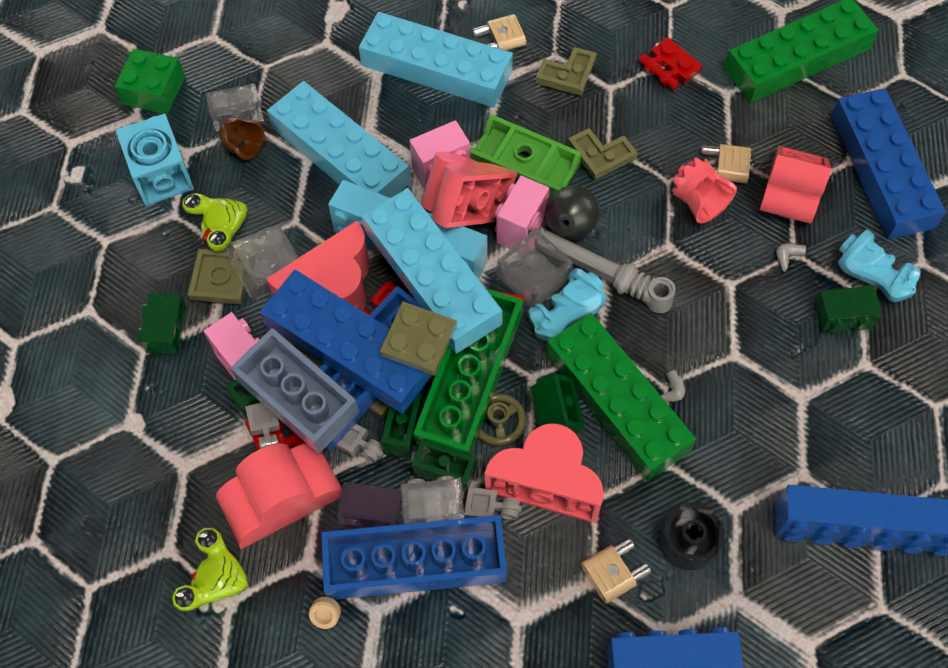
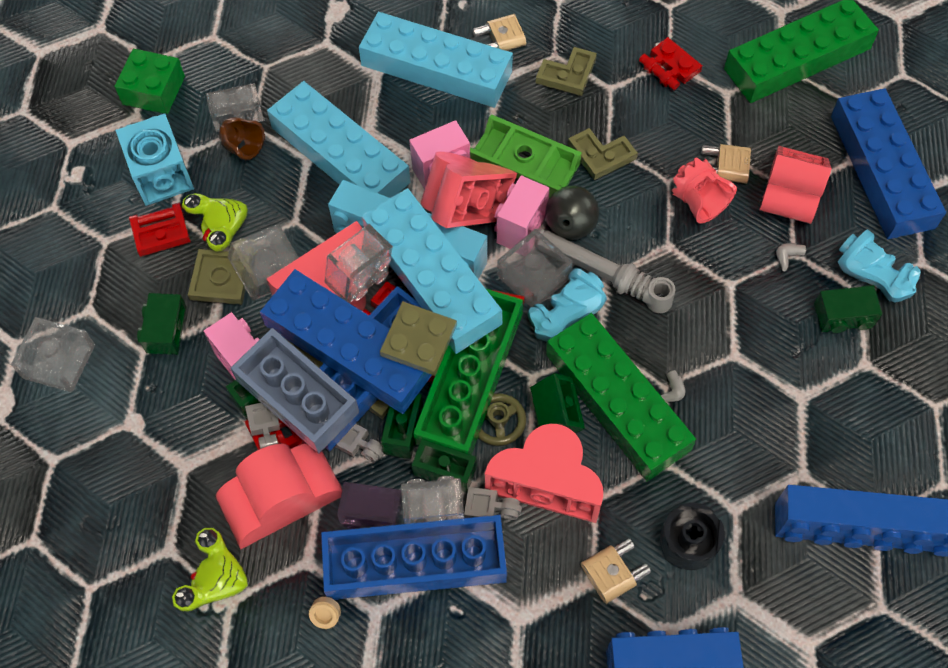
(53, 354): none -> clear brick
(162, 234): none -> red plate
(358, 264): none -> clear brick

